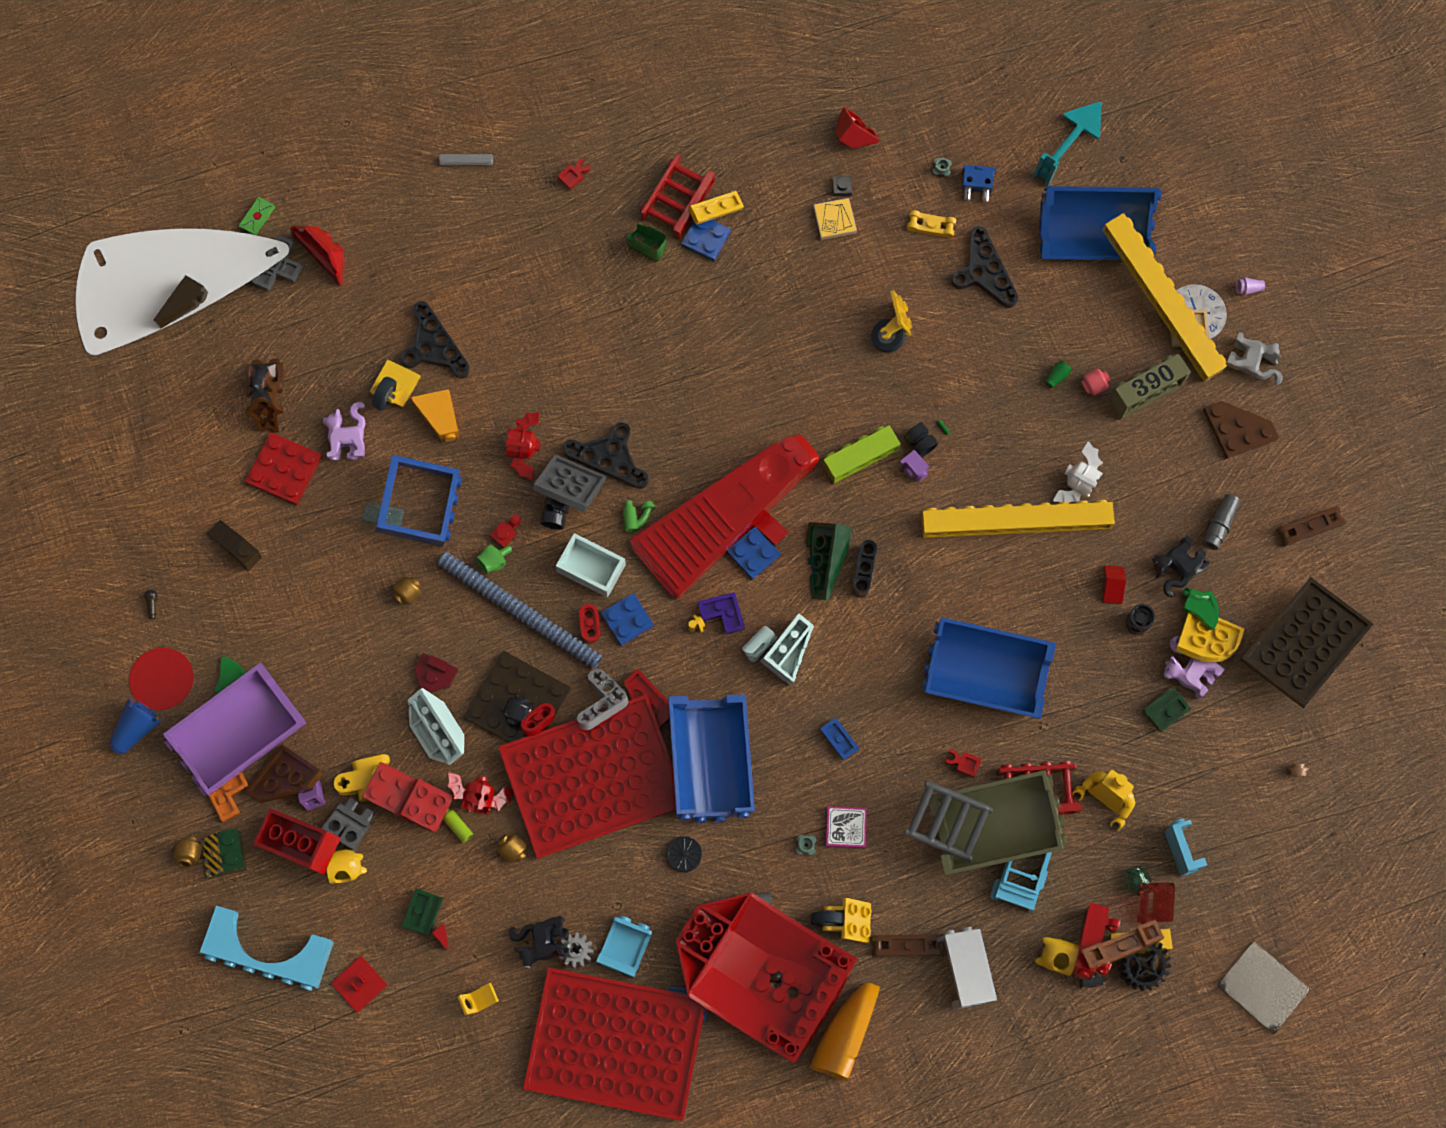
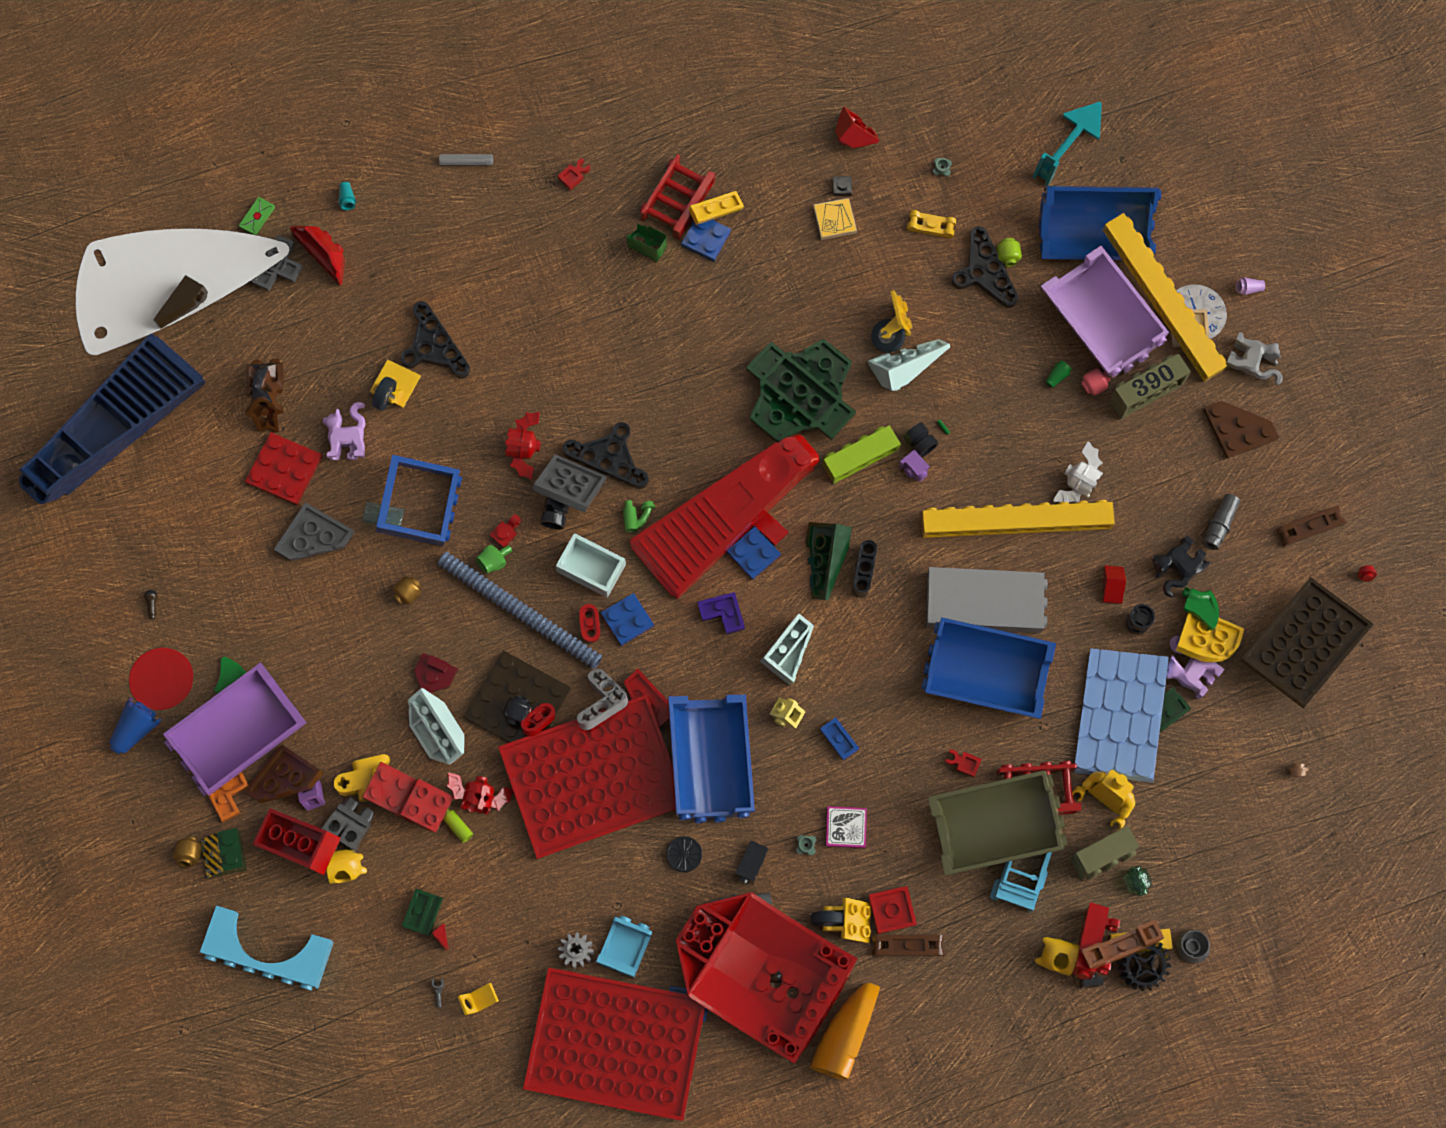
(116, 414): none -> dark blue brick
(235, 545): dark brown slope -> none
(312, 535): none -> dark grey plate
(346, 197): none -> teal cone
(359, 984): red piece -> none
(438, 413): light orange slope -> none
(438, 991): none -> dark grey hand
(511, 848): pearl gold head -> none
(543, 940): black animal -> none
(696, 623): yellow plate -> none
(751, 863): none -> black bracket
(759, 643): light aqua arm -> none
(787, 713): none -> light yellow brick
(801, 391): none -> dark green plate
(892, 910): none -> red plate
(902, 368): none -> light aqua wedge
(930, 838): dark grey bar -> none
(969, 968): panel -> none
(978, 178): blue piece -> none
(987, 598): none -> light grey brick
(1009, 252): none -> lime head
(1105, 854): none -> olive brick
(1106, 313): none -> lavender cylinder
(1121, 714): none -> light blue piece
(1162, 902): clear red plate -> none
(1180, 848): medium azure panel -> none
(1196, 951): none -> dark grey hat
(1263, 987): clear smoke piece -> none
(1367, 573): none -> red plate

